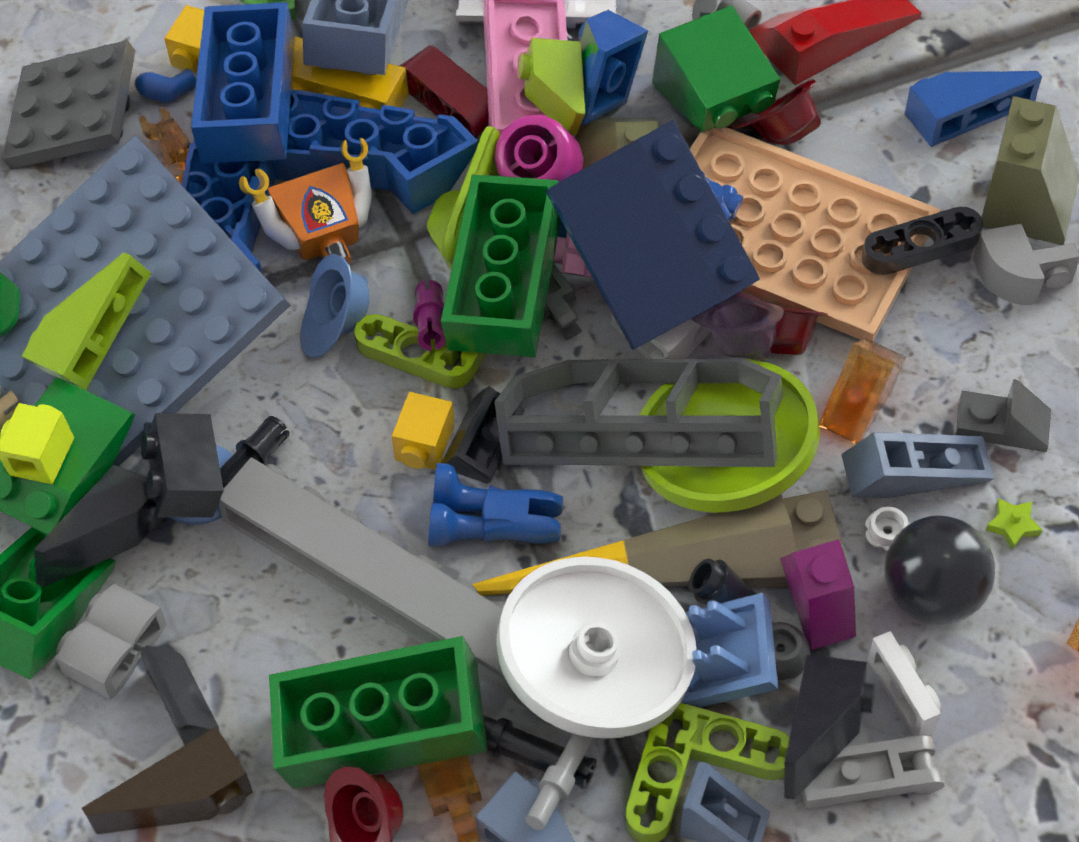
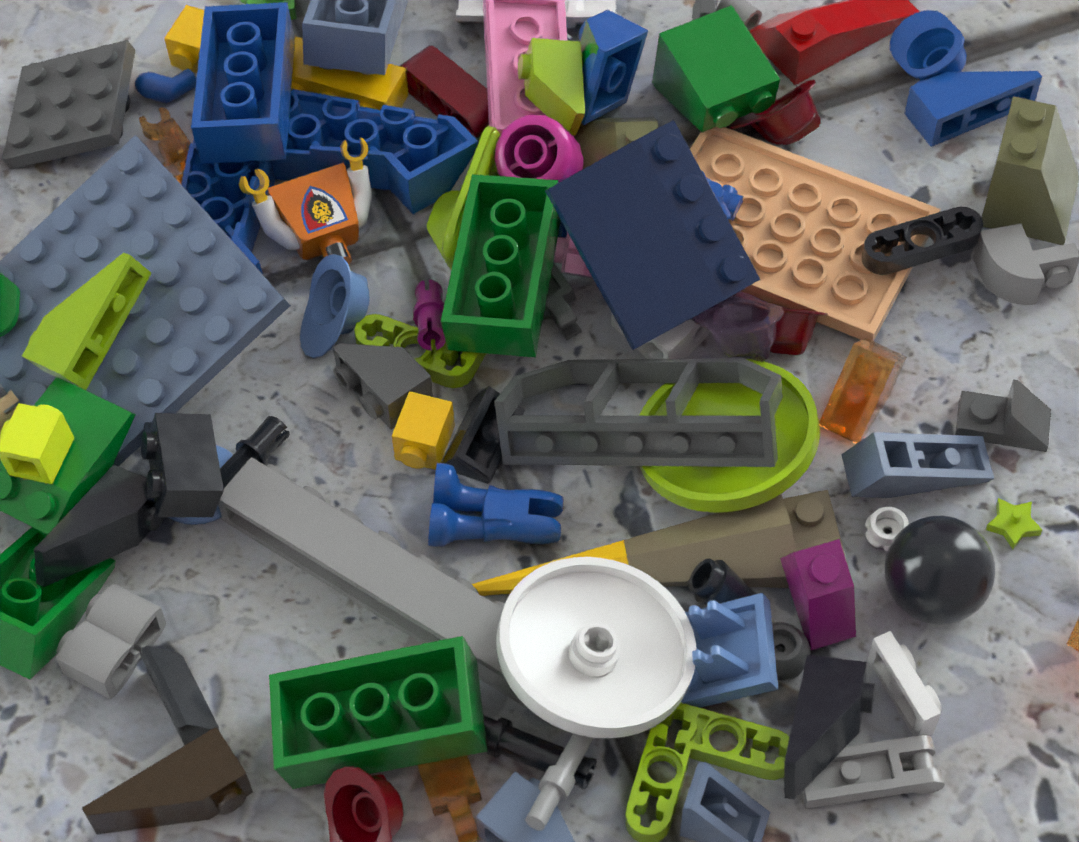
(380, 378): none -> dark grey slope
(928, 45): none -> blue piece

